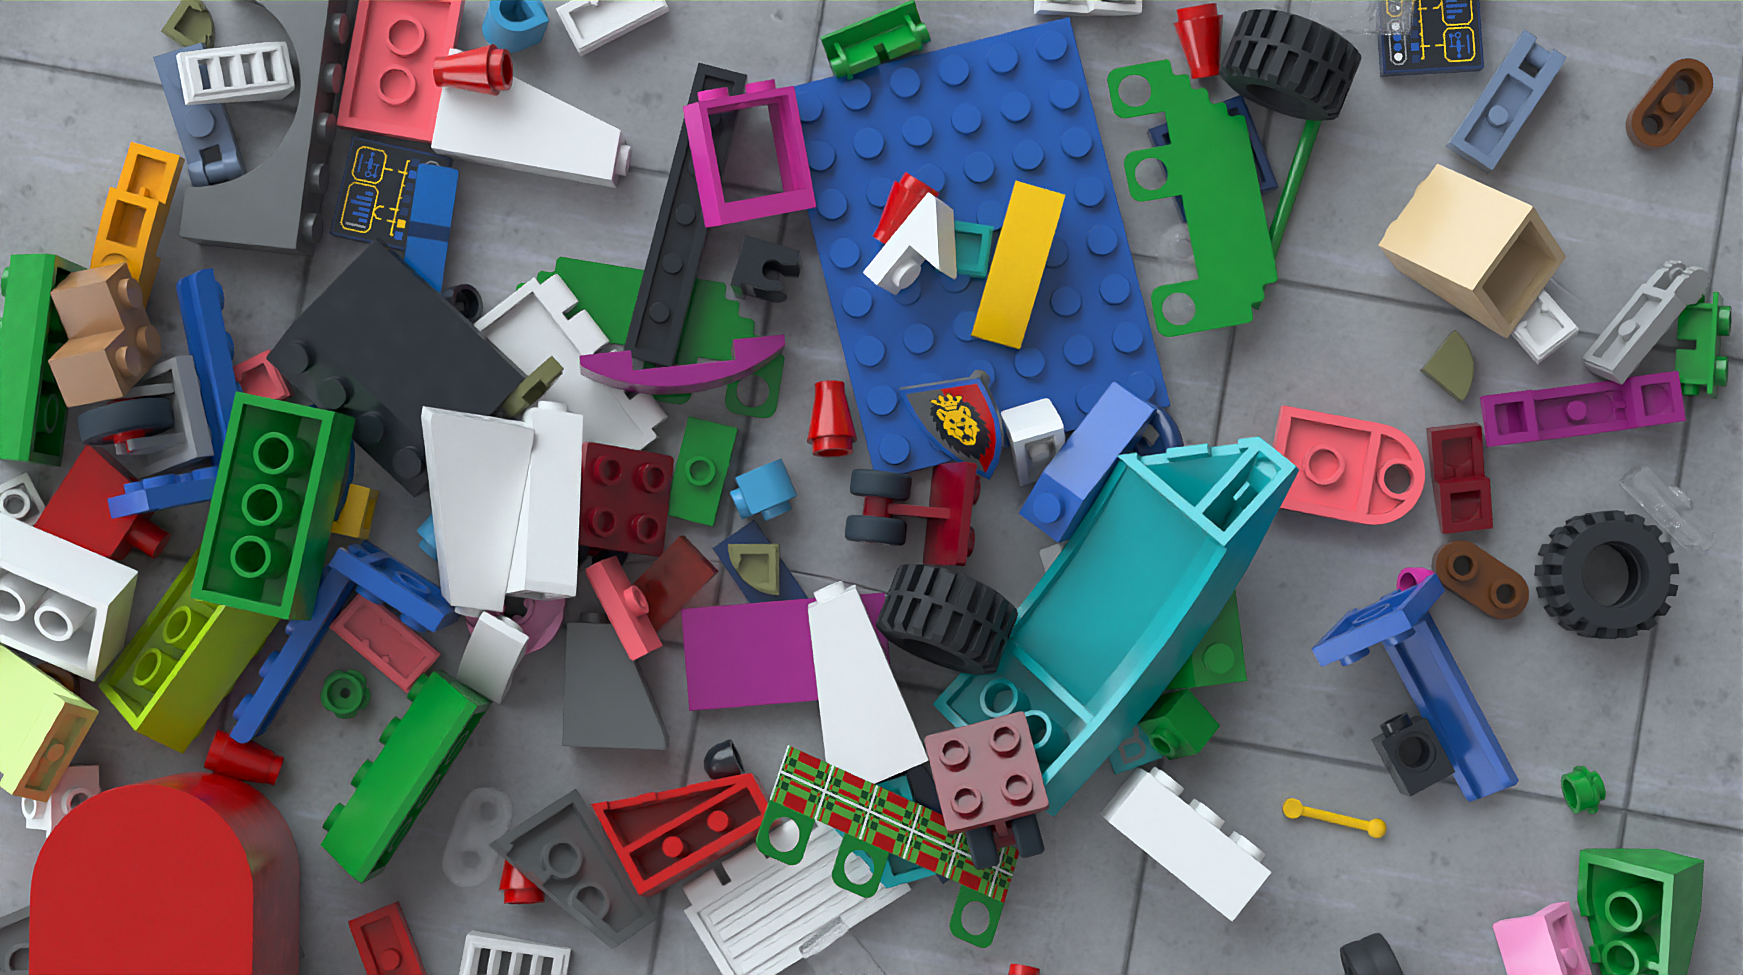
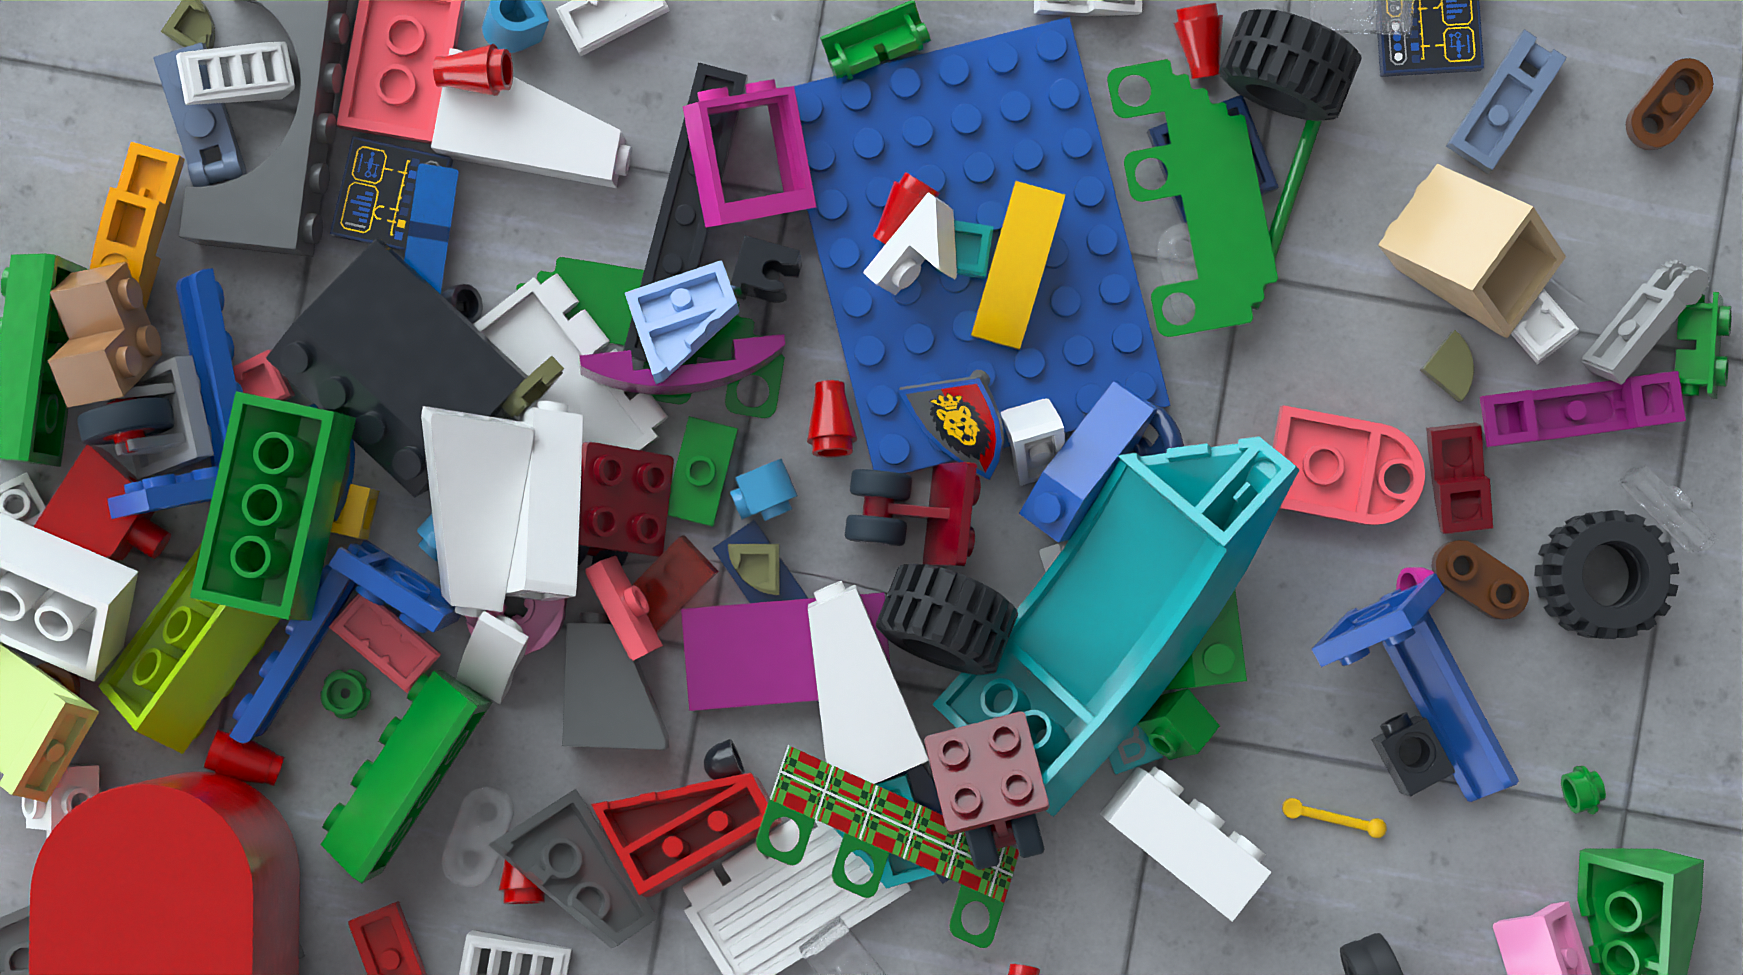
(681, 315): none -> light blue wing

